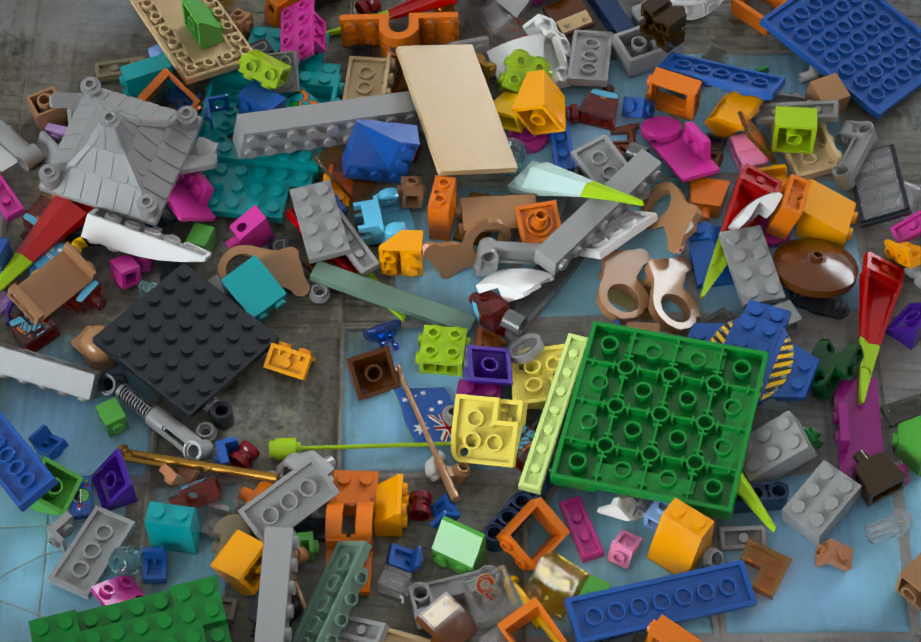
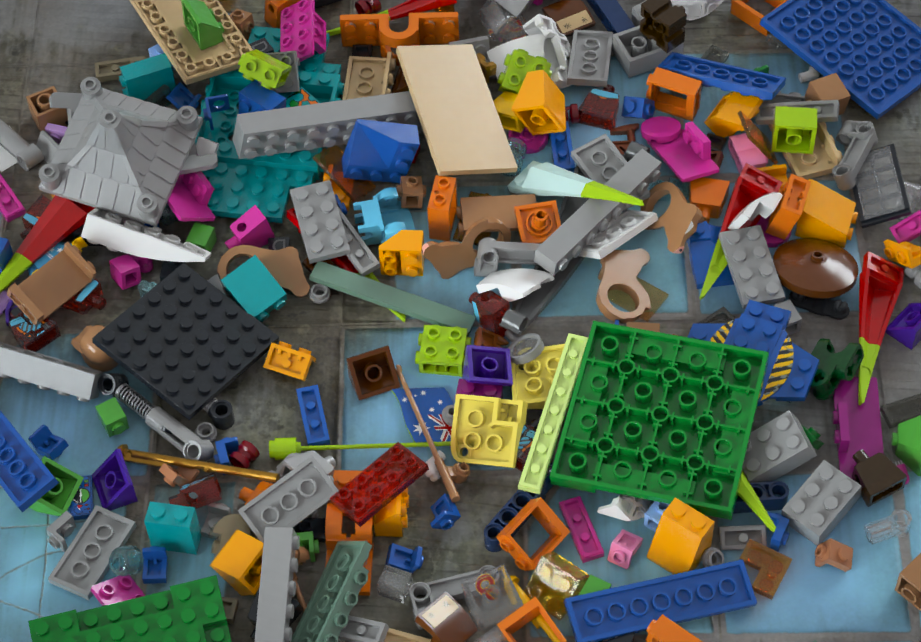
(160, 80): orange window -> none
(313, 416): none -> blue plate
(379, 484): none -> clear red tile
(384, 333): clear blue hair -> none
(419, 506): dark red wheel -> none
(458, 546): slope -> none
(666, 281): medium nougat animal -> none
(780, 534): none -> blue bracket

